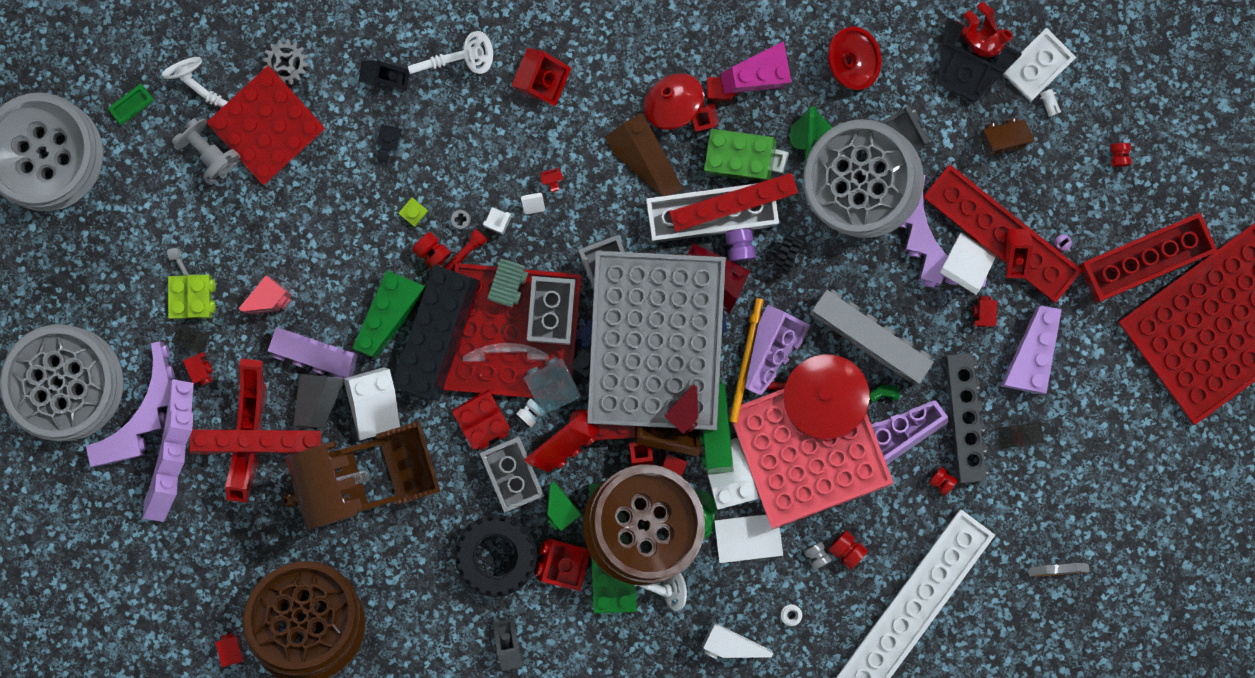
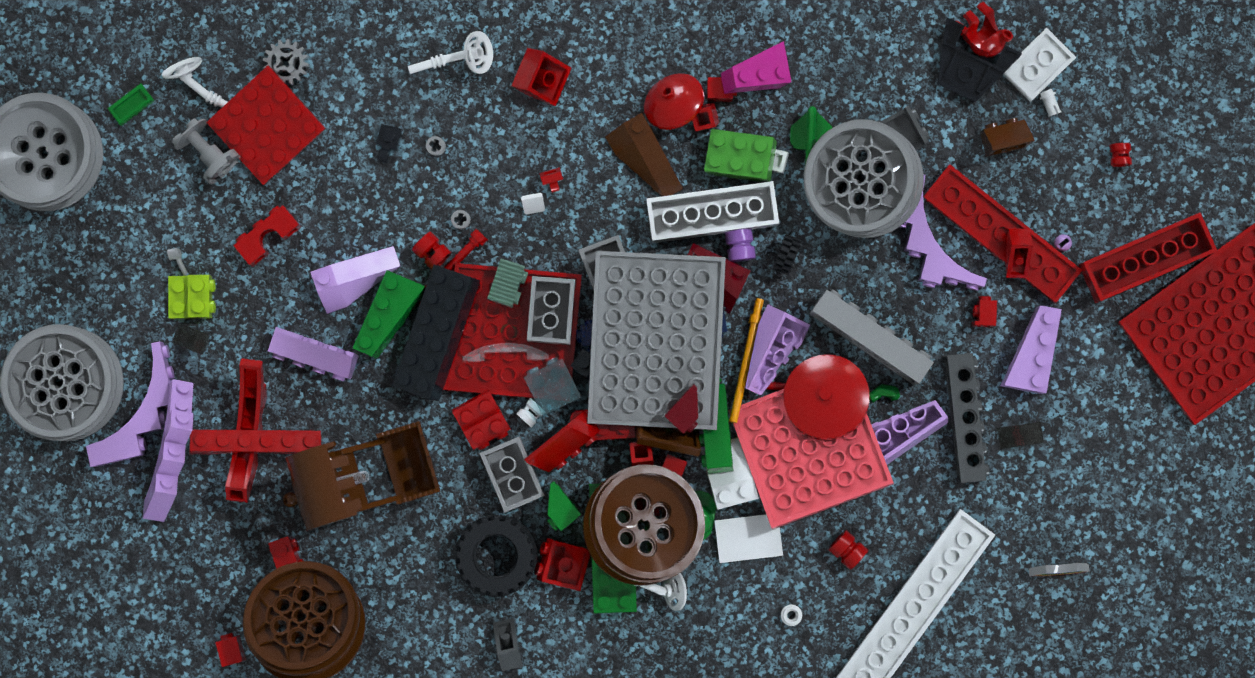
(199, 369): red brick -> none
(251, 244): none -> red arch
(266, 298): coral slope -> none
(285, 551): none -> red brick
(315, 400): dark grey slope -> none
(348, 280): none -> lavender wedge
(372, 402): white slope -> none
(383, 75): black slope -> none
(413, 212): lime plate -> none
(441, 142): none -> light grey bush
(497, 221): white panel -> none
(729, 644): white slope -> none
(733, 202): red plate -> none
(817, 555): light grey wheel -> none
(862, 58): red dish -> none
(939, 478): red wheel -> none
(968, 263): white tile -> none

